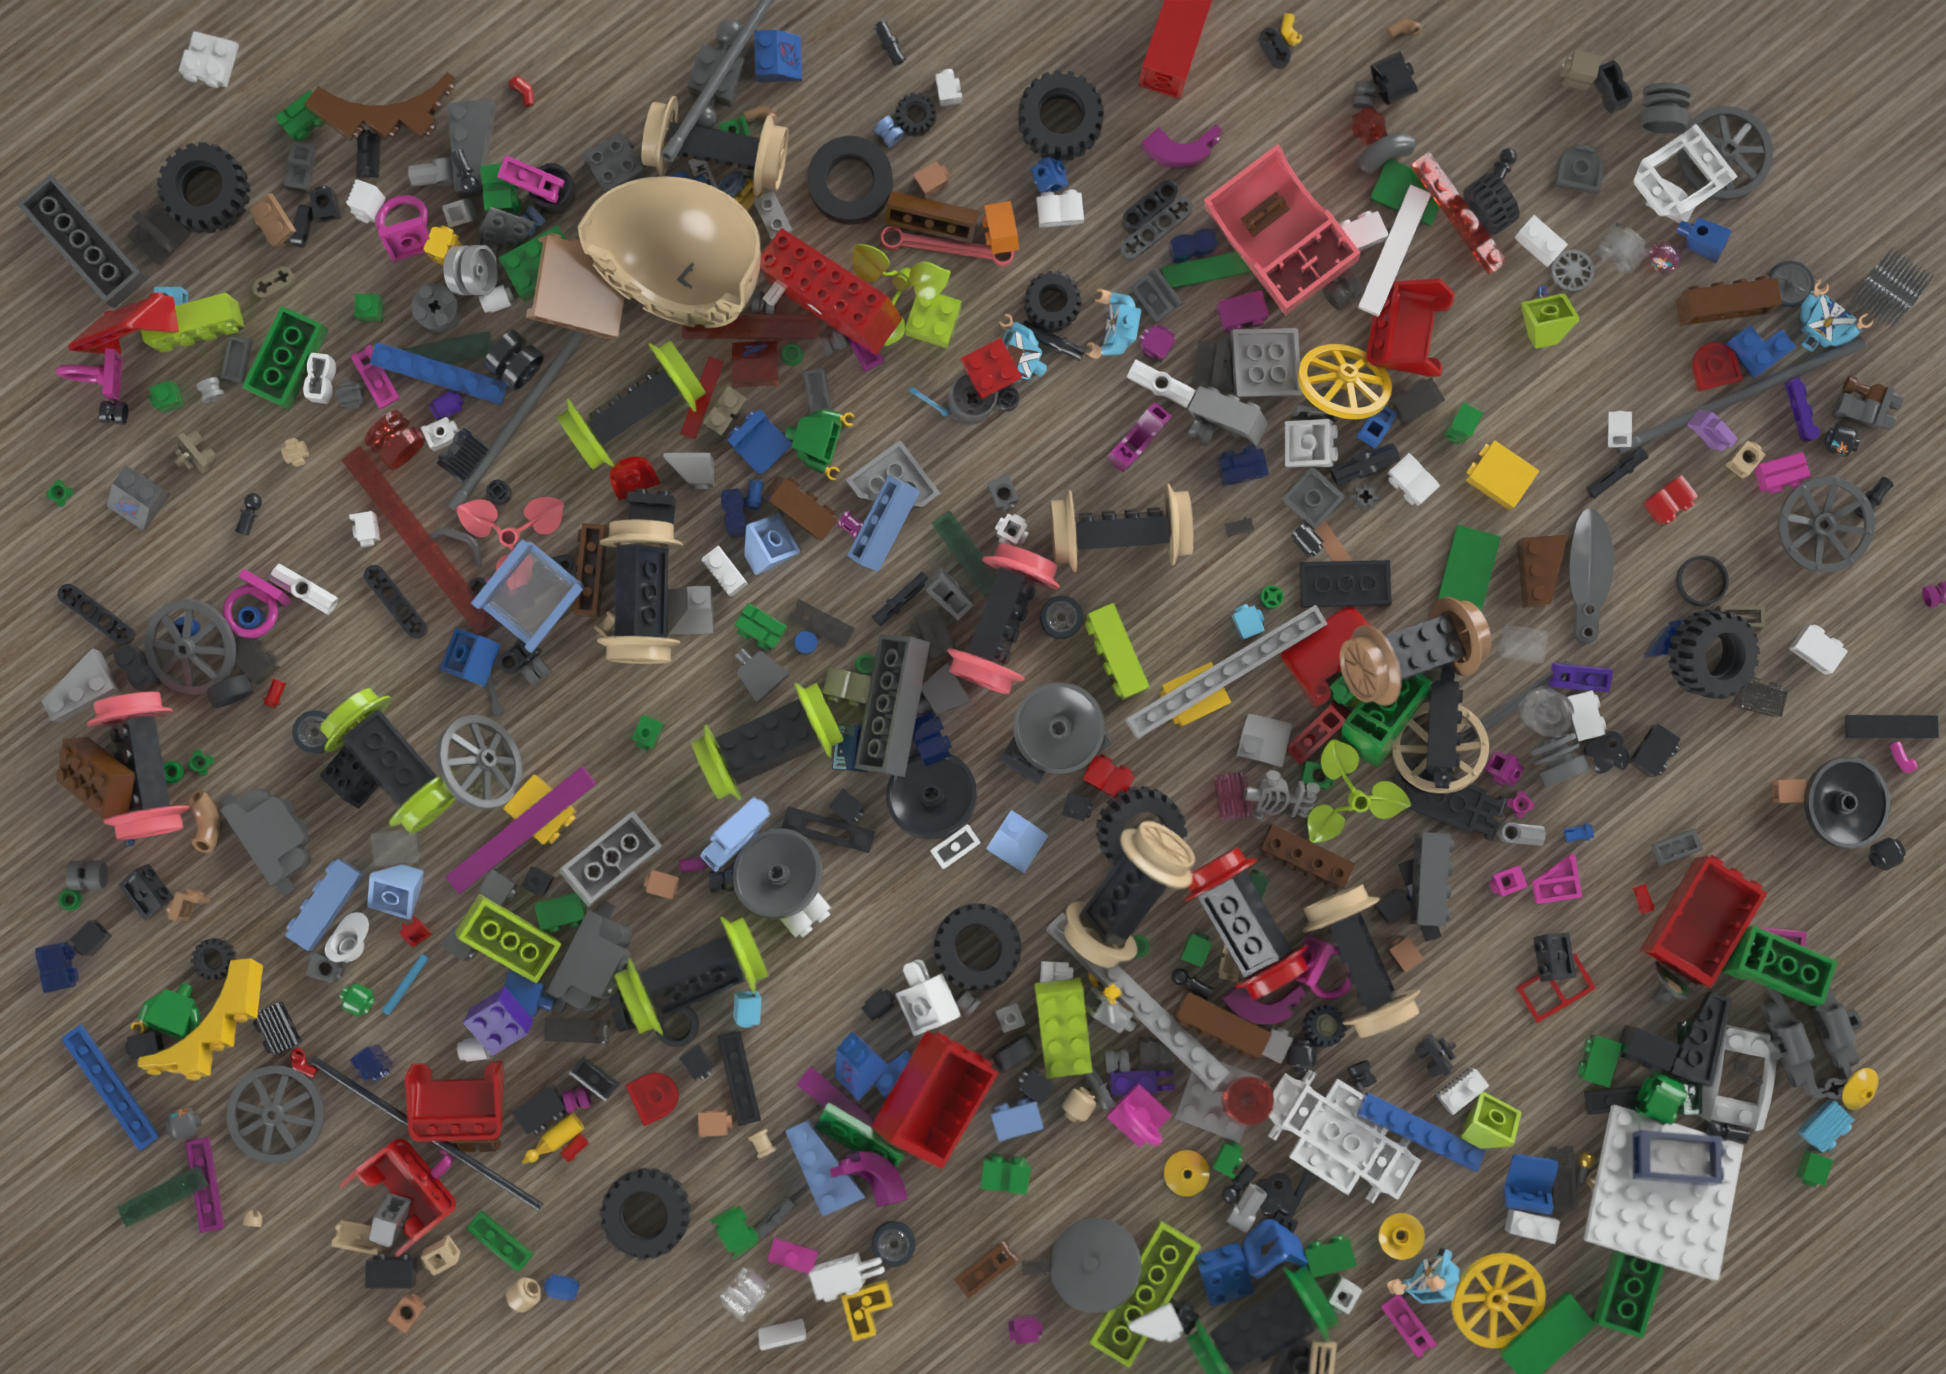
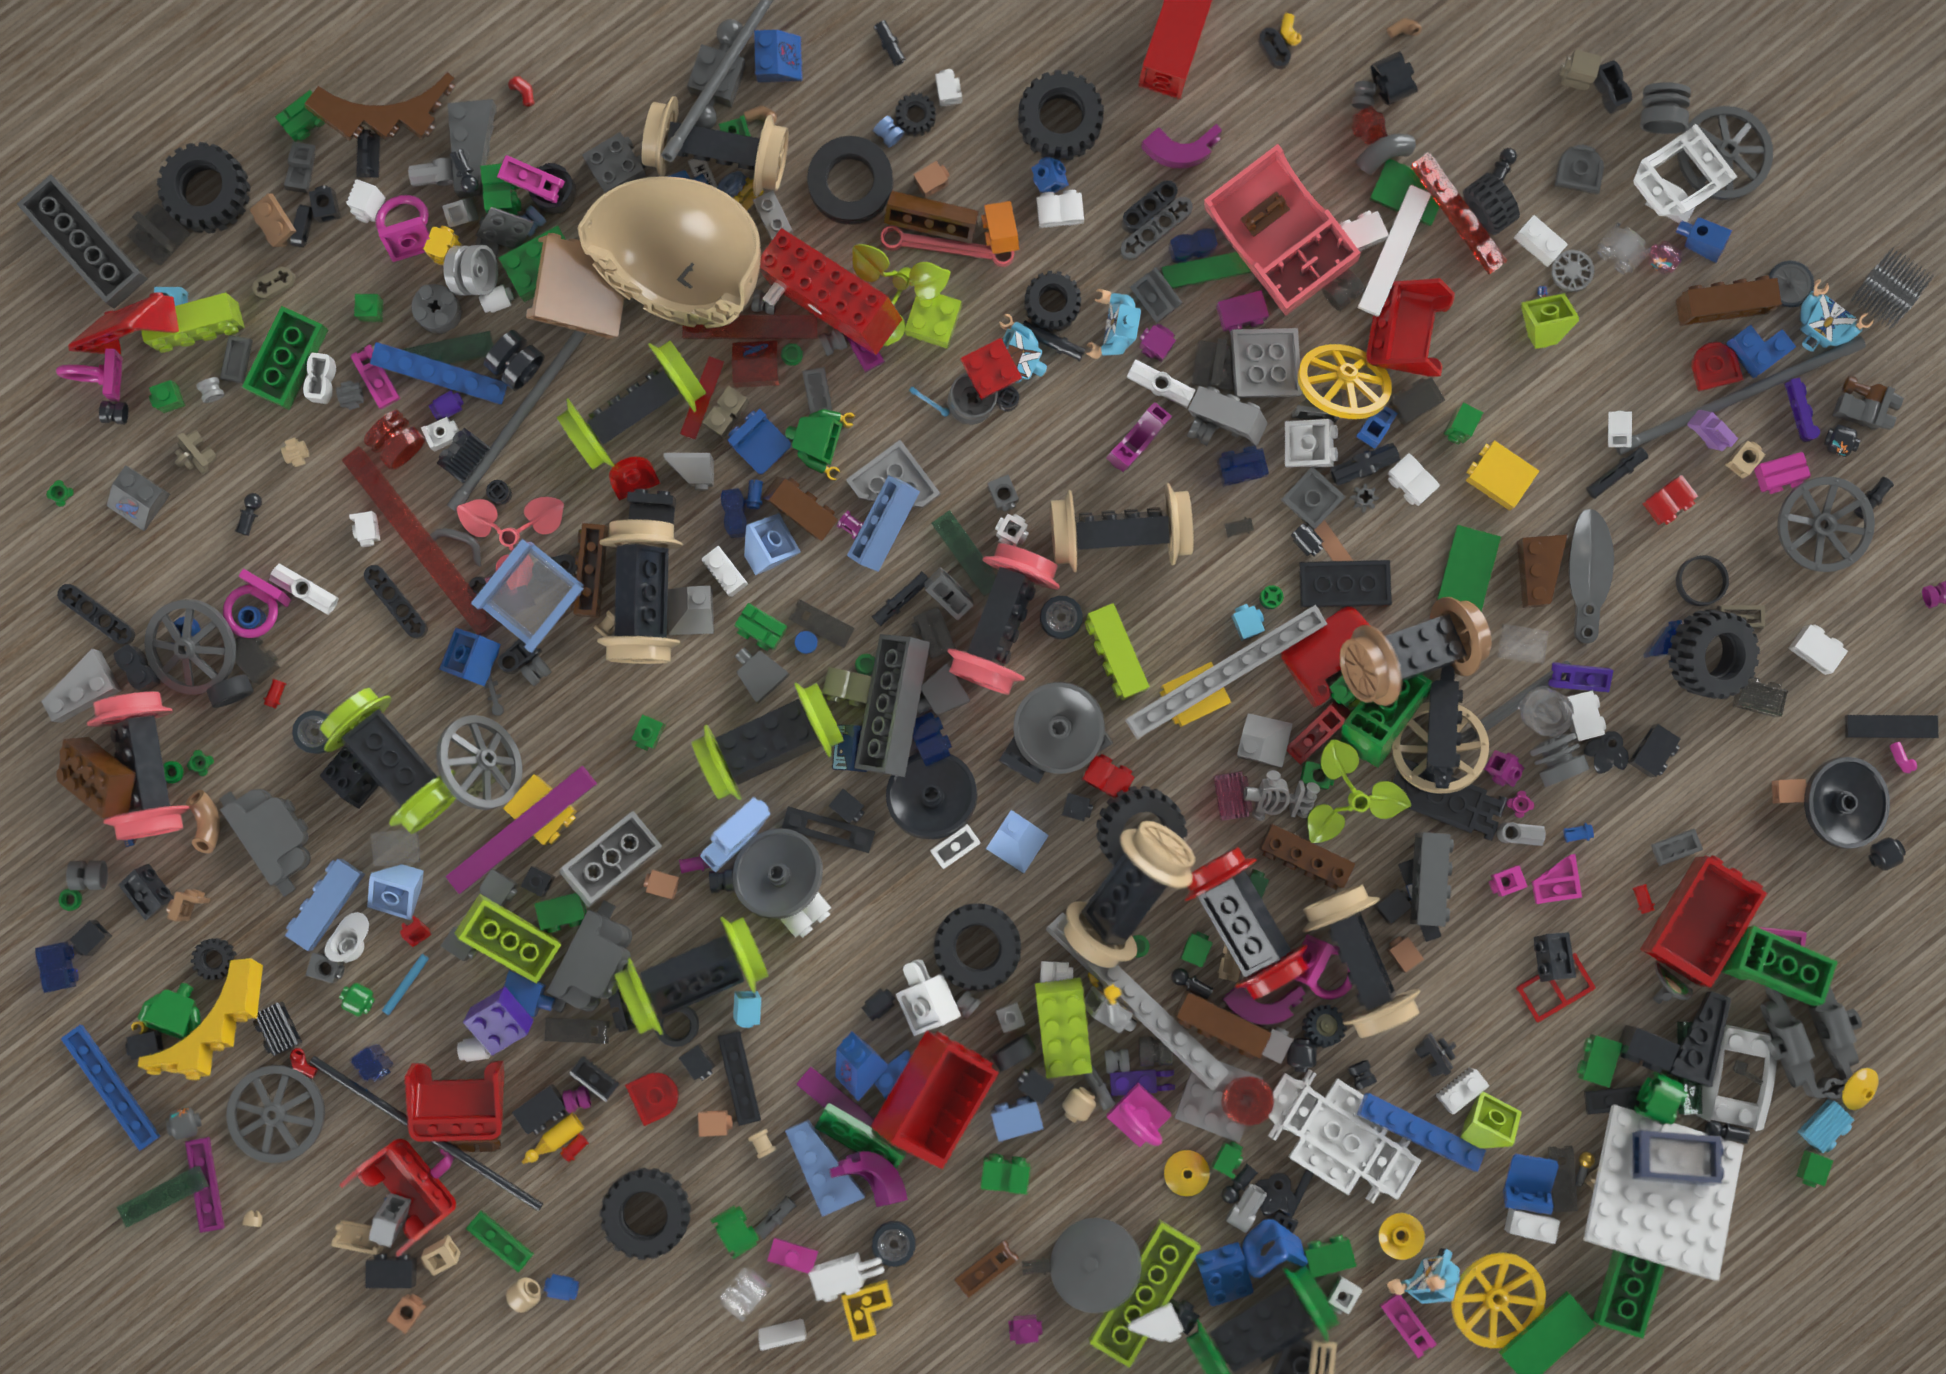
(209, 60): white plate -> none

